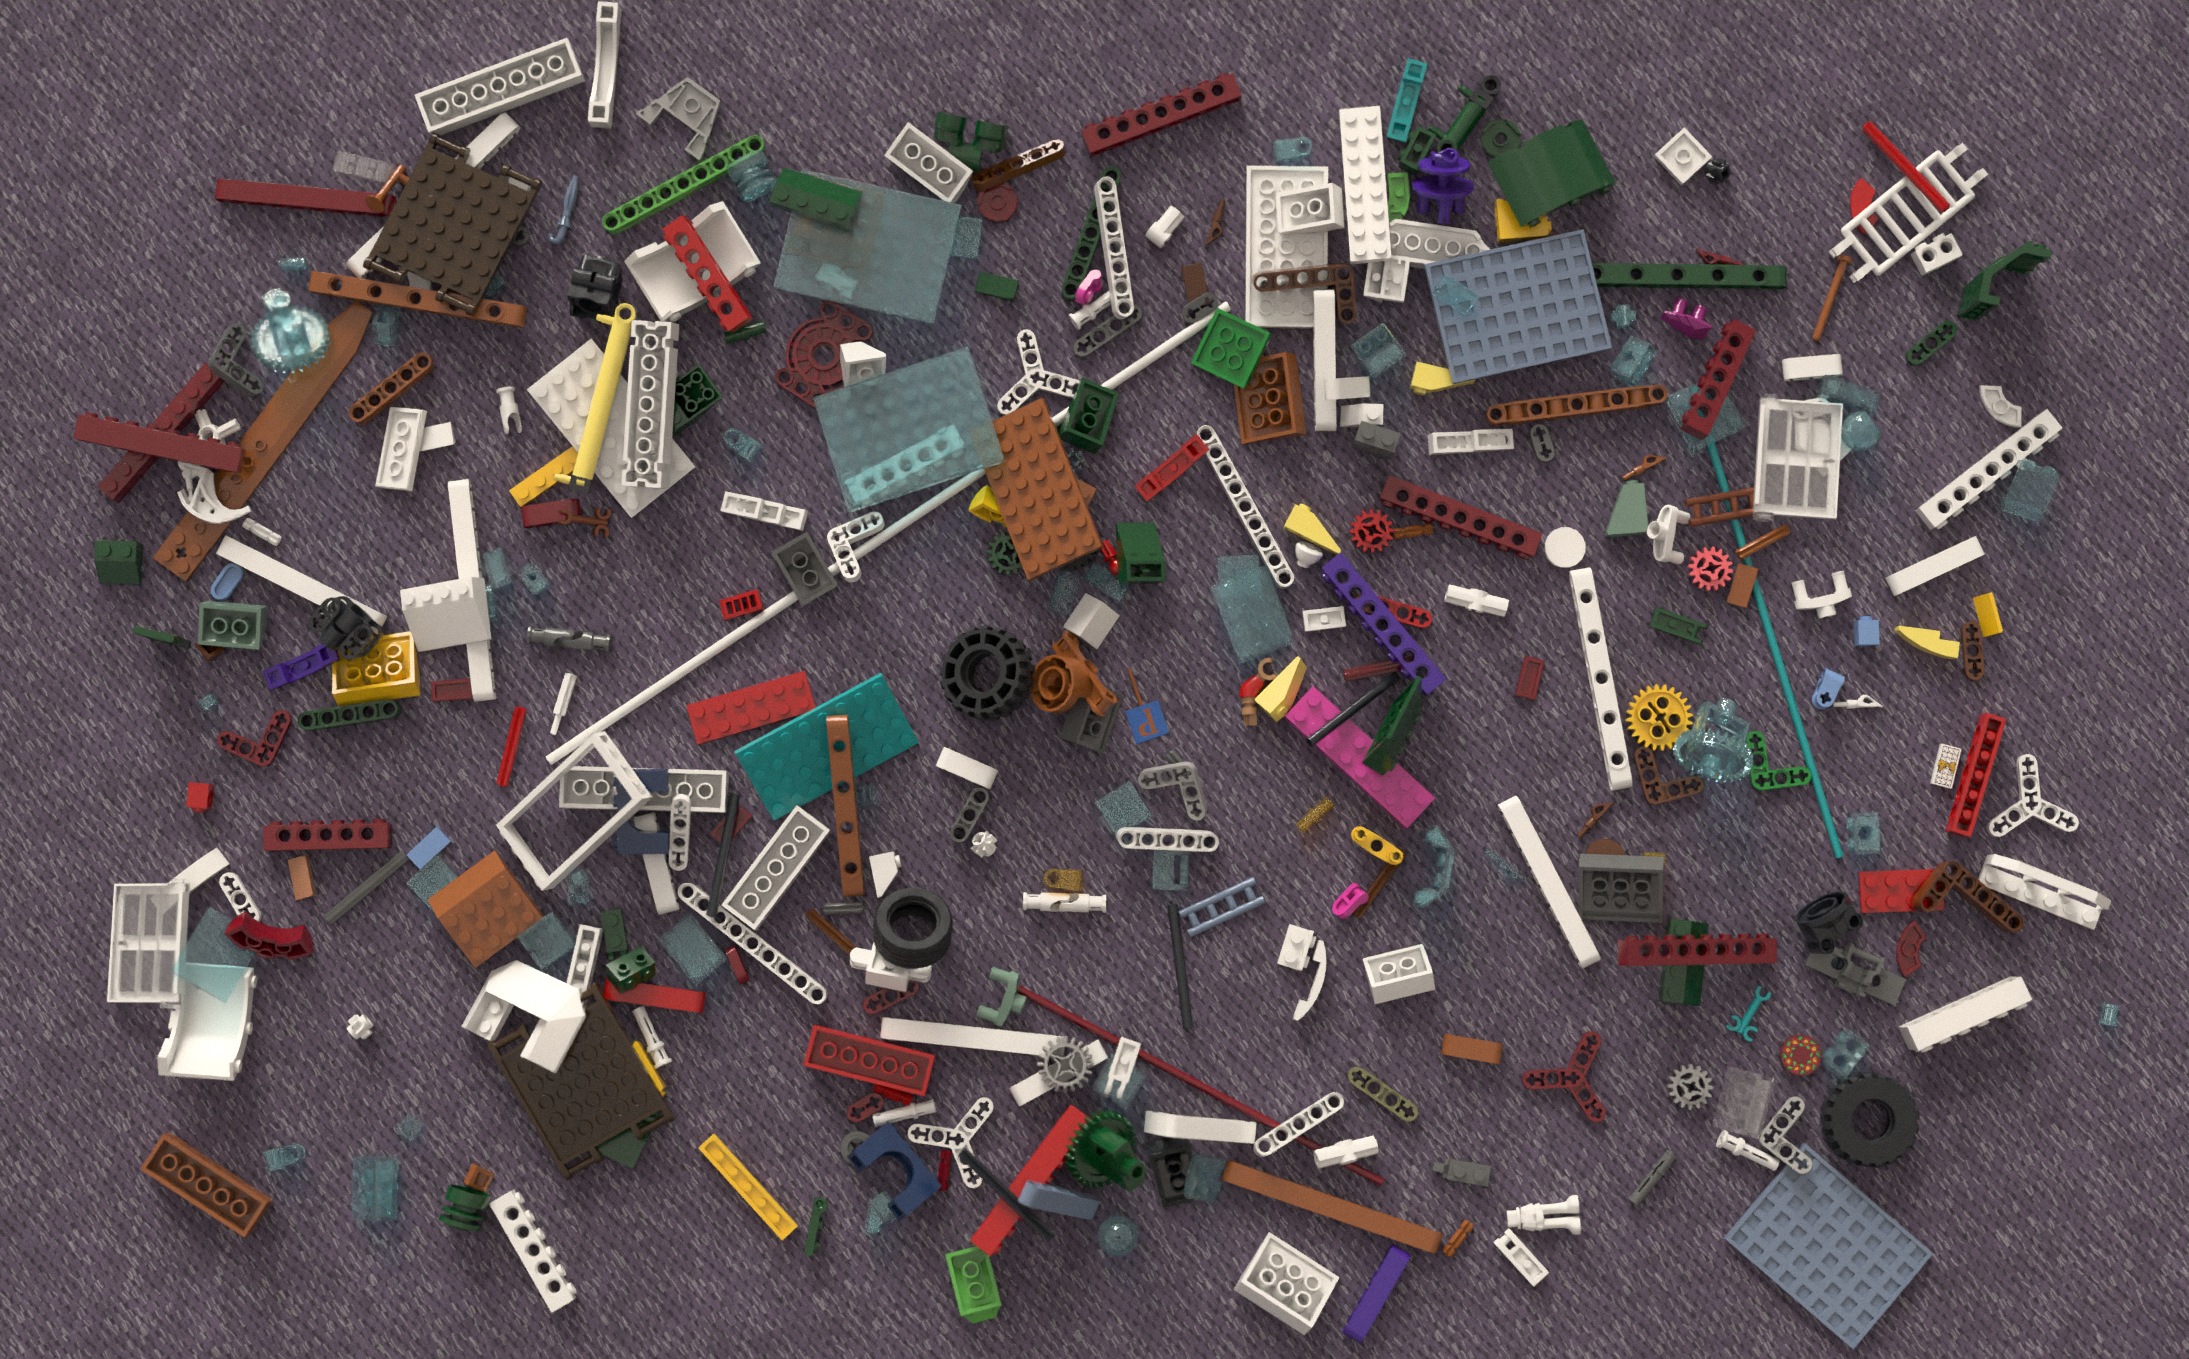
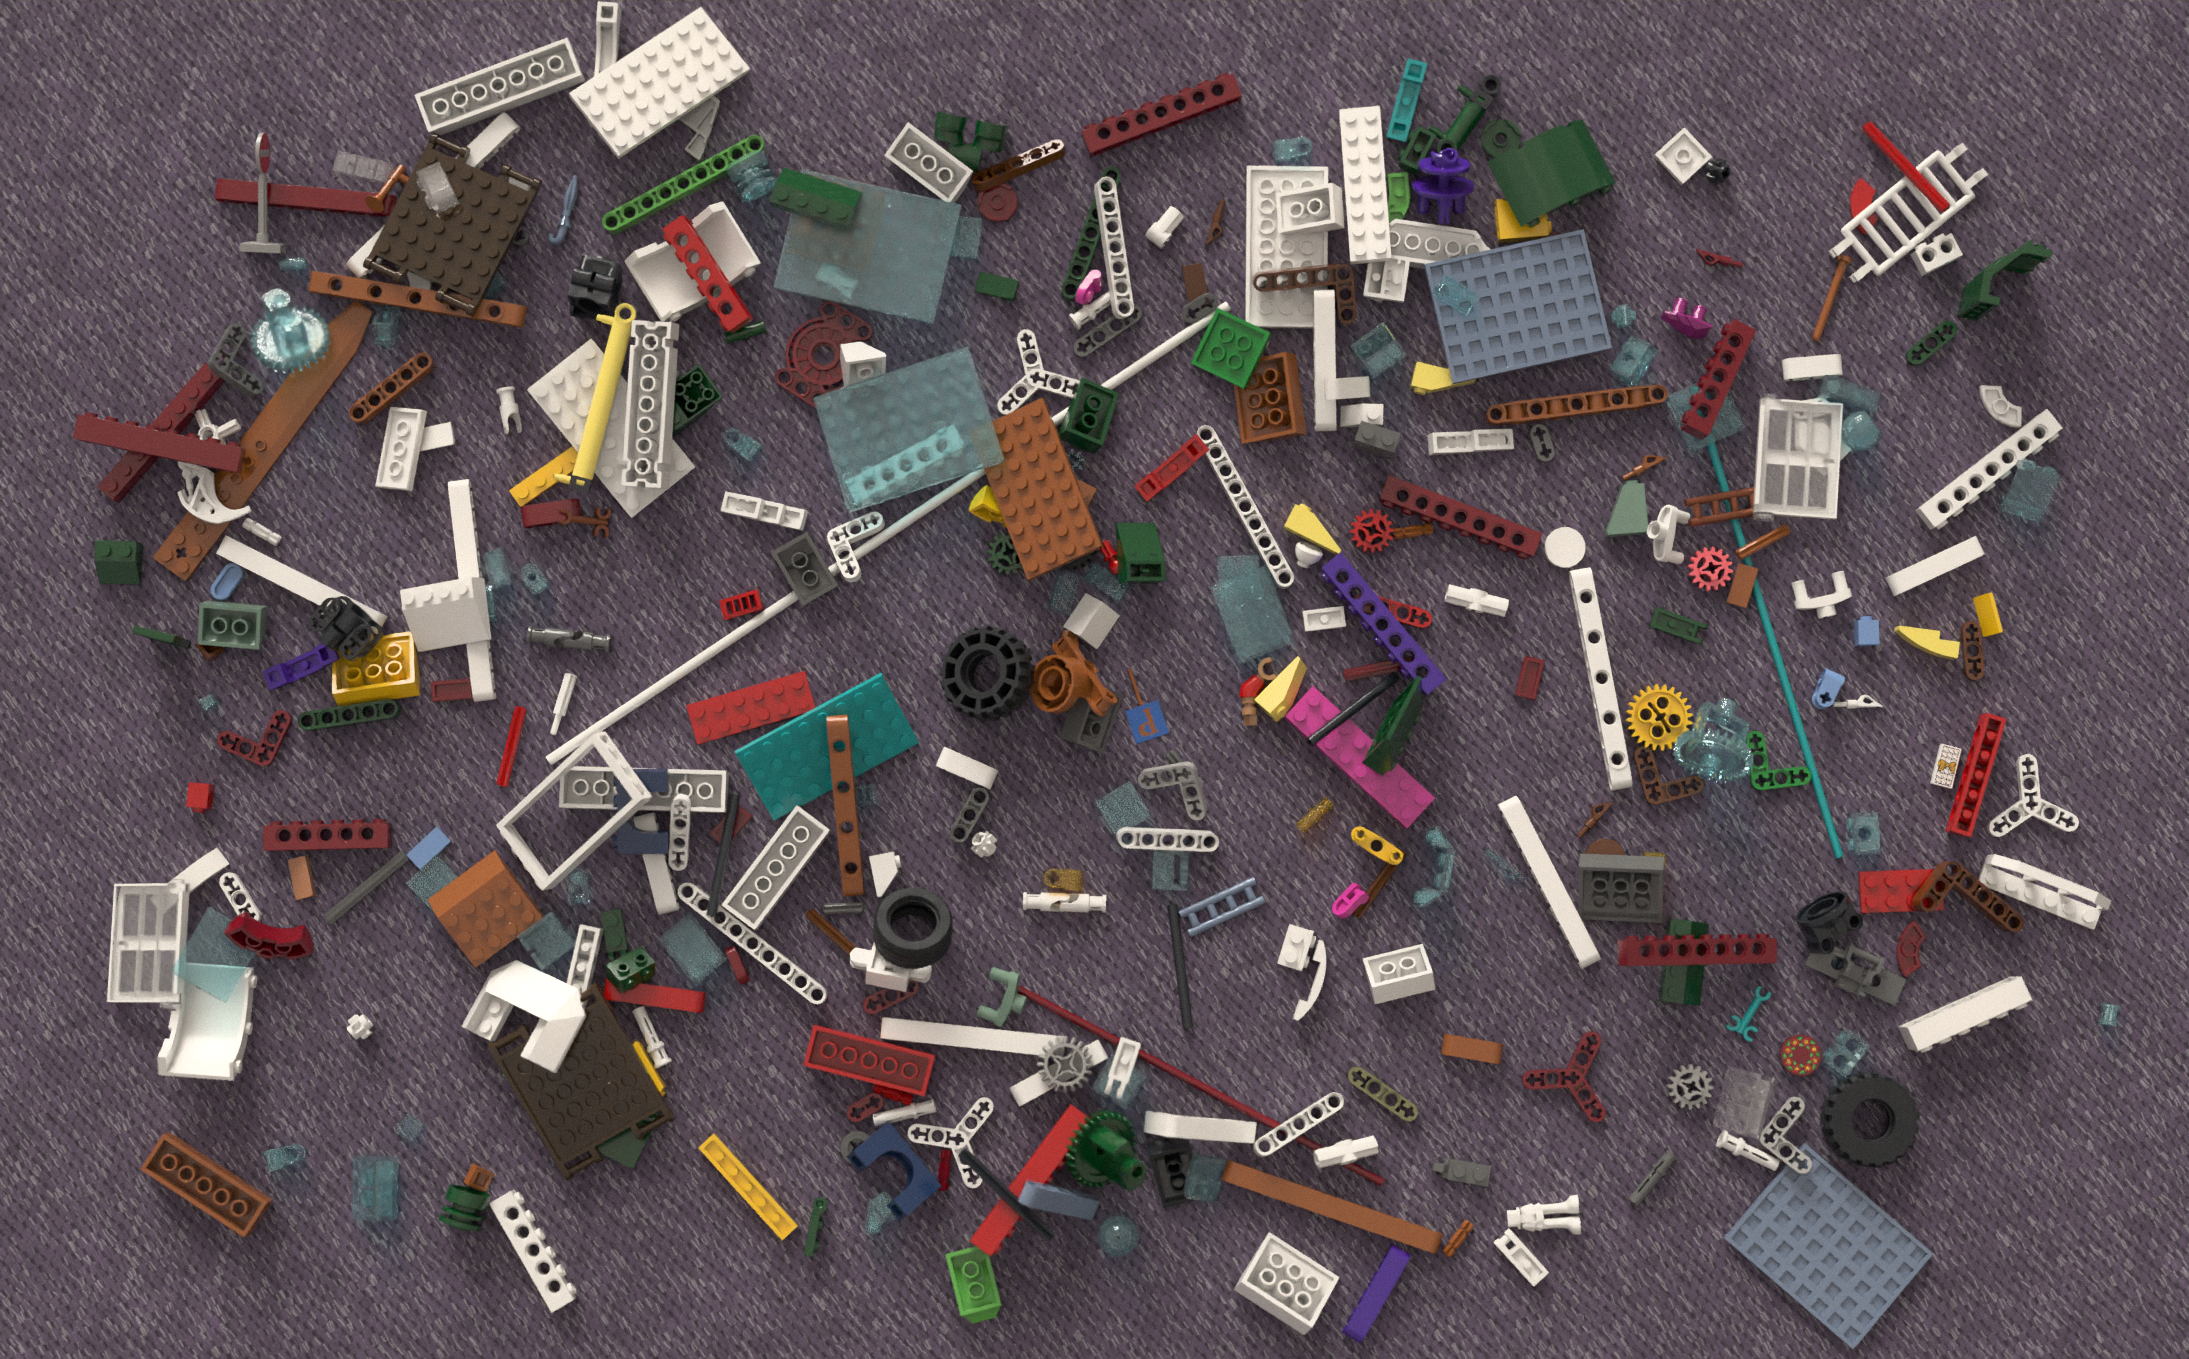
(262, 156): none -> light grey piece
(437, 187): none -> clear brick
(659, 82): none -> white plate
(1690, 276): dark green beam -> none

